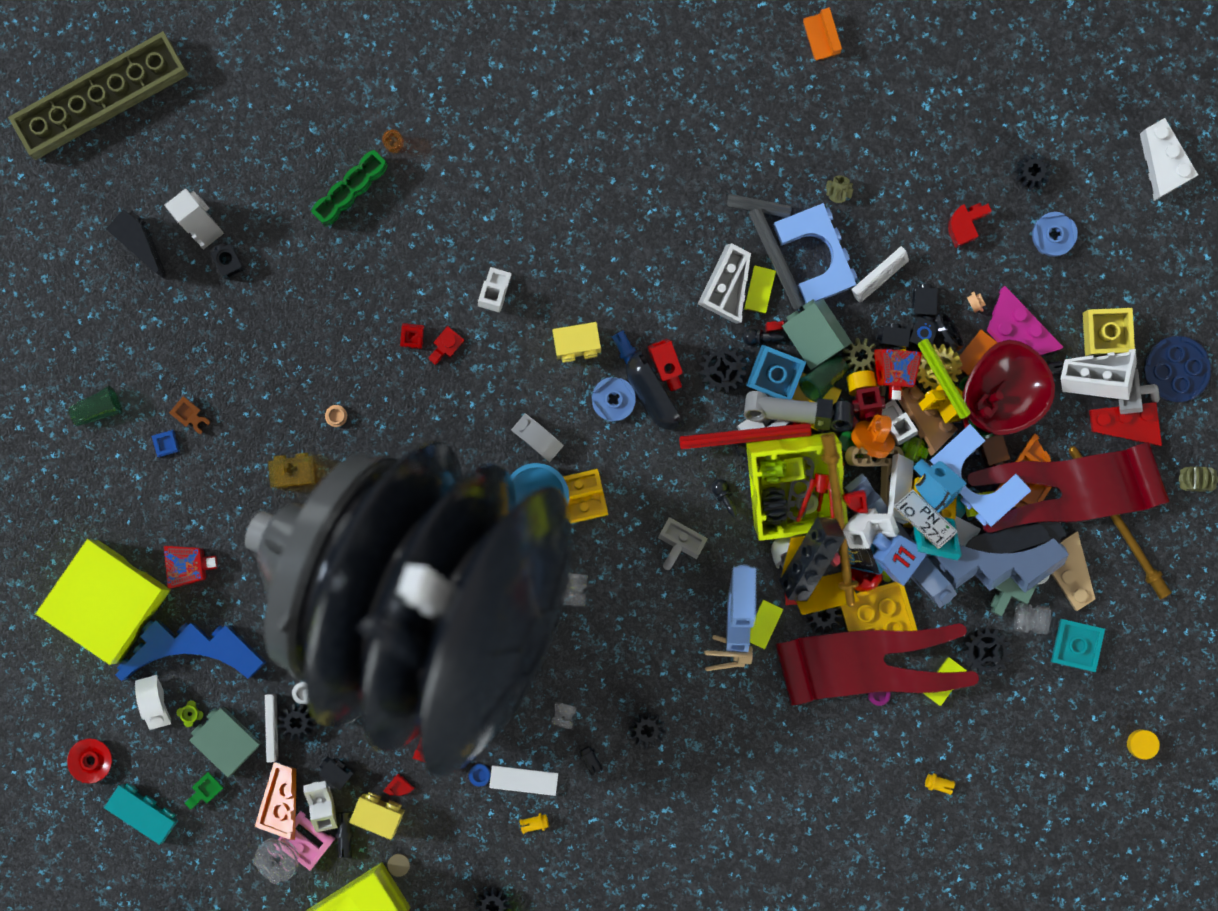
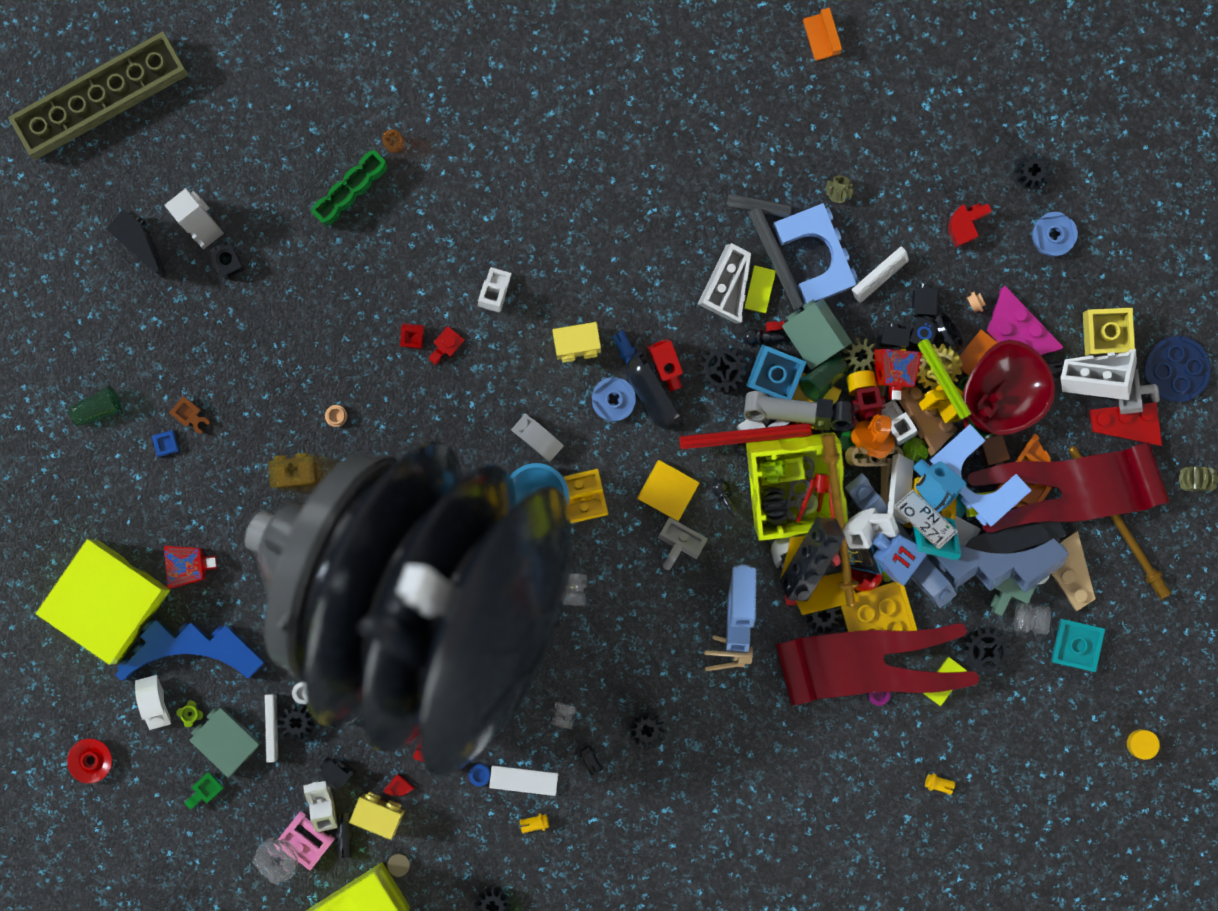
(141, 813): teal brick -> none
(279, 802): wing -> none
(668, 490): none -> yellow slope
(764, 624): neon yellow tile -> none
(856, 501): red tile -> none
(1165, 158): white wedge -> none

